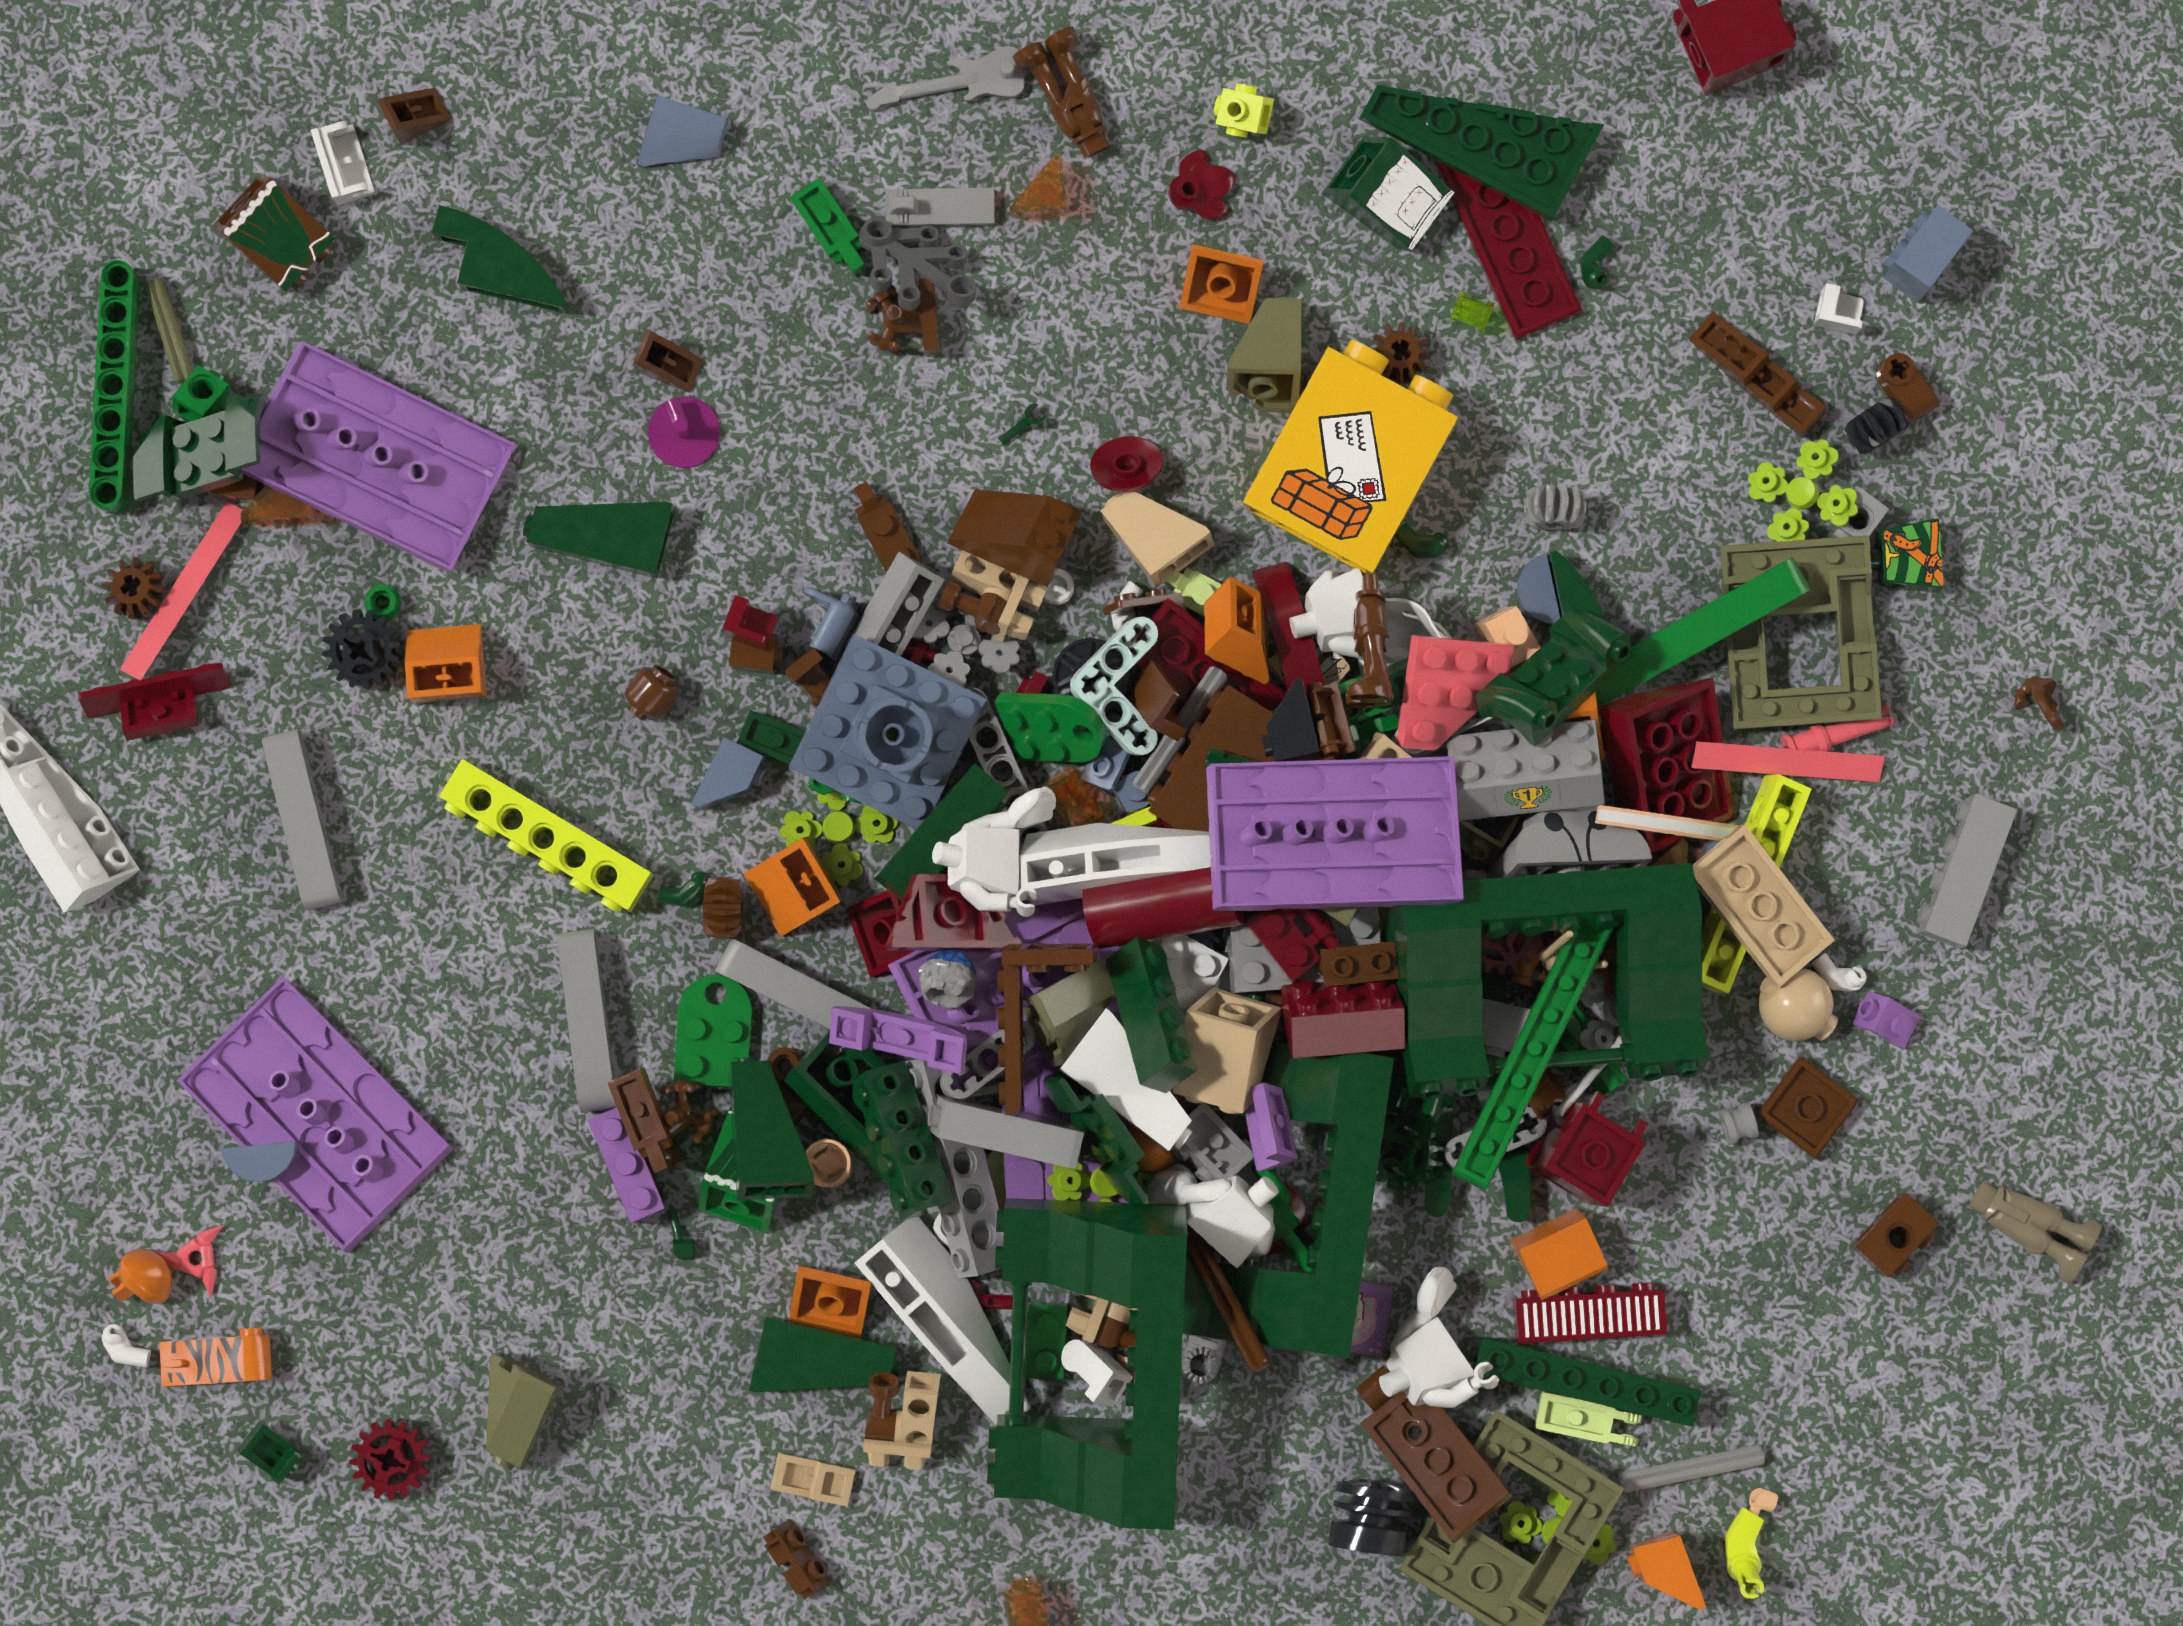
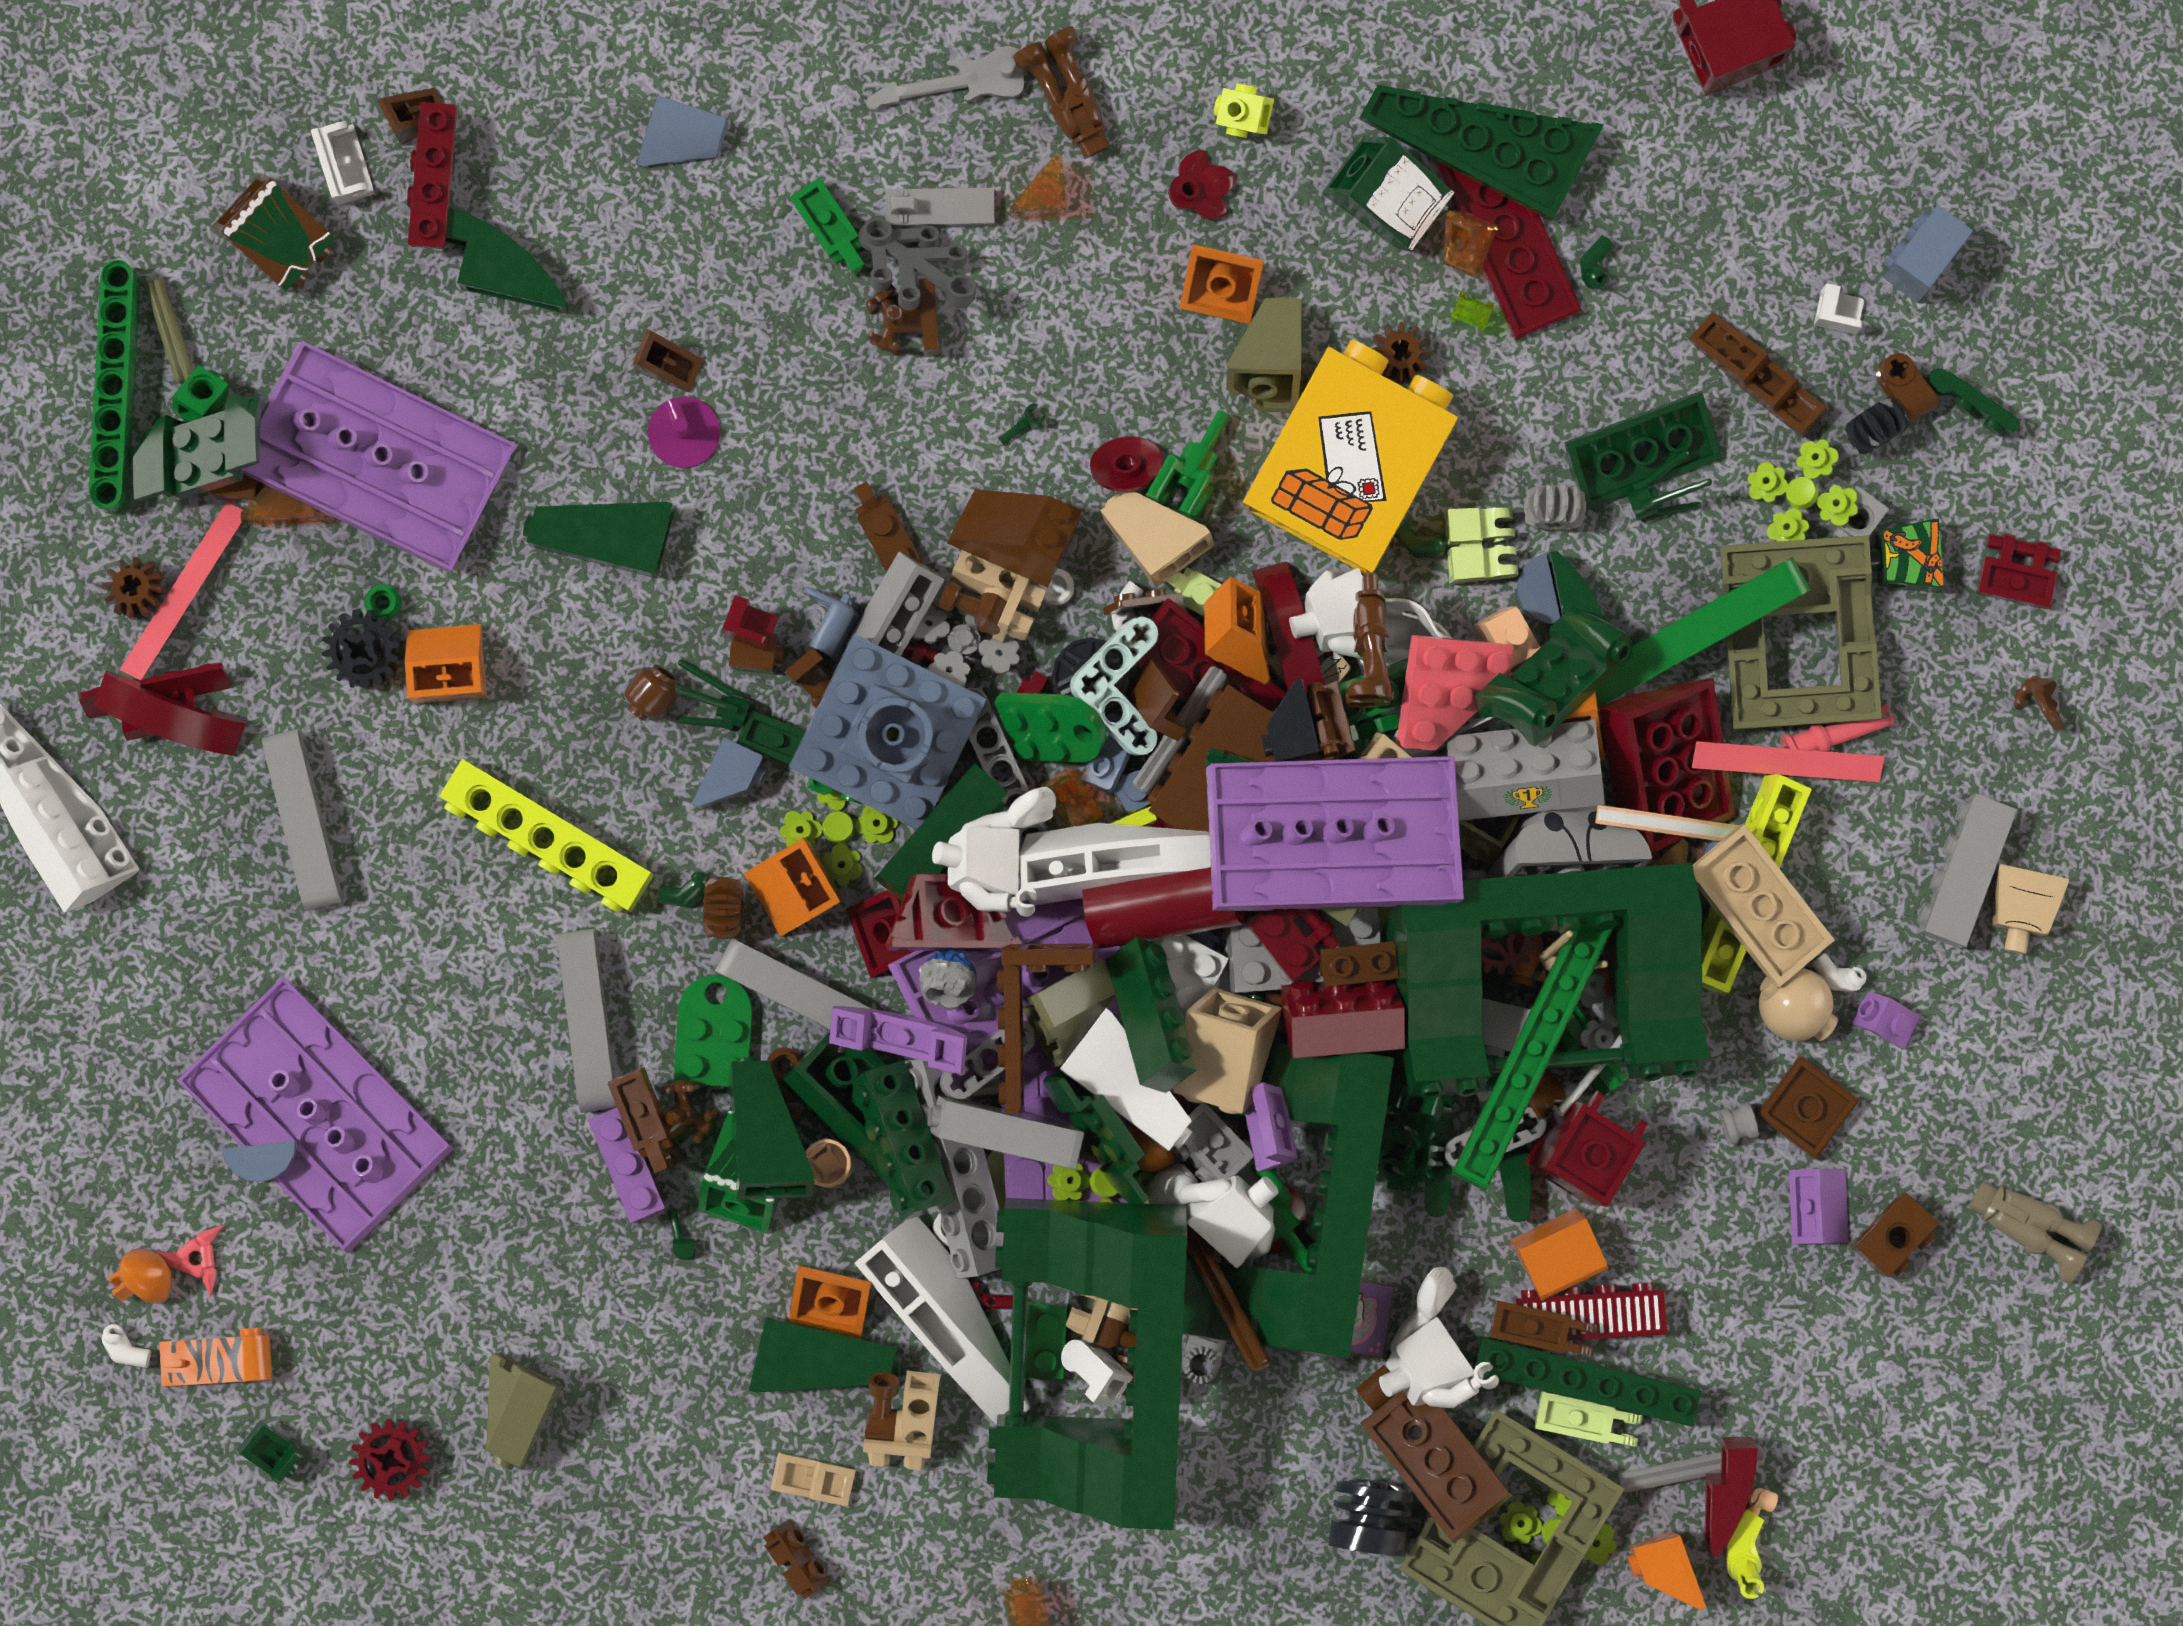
(168, 717): none -> dark red slope
(432, 175): none -> dark red bracket
(731, 708): none -> dark green plant
(1191, 472): none -> green plant
(1467, 241): none -> clear orange slope
(1467, 530): none -> yellowish green legs
(1538, 1328): none -> reddish brown hinge
(1629, 451): none -> dark green slope
(1647, 502): none -> dark green plant
(1728, 1492): none -> dark red slope
(1818, 1206): none -> medium lavender panel
(1971, 400): none -> dark green hinge
(2016, 581): none -> dark red plate
(2024, 904): none -> tan torso

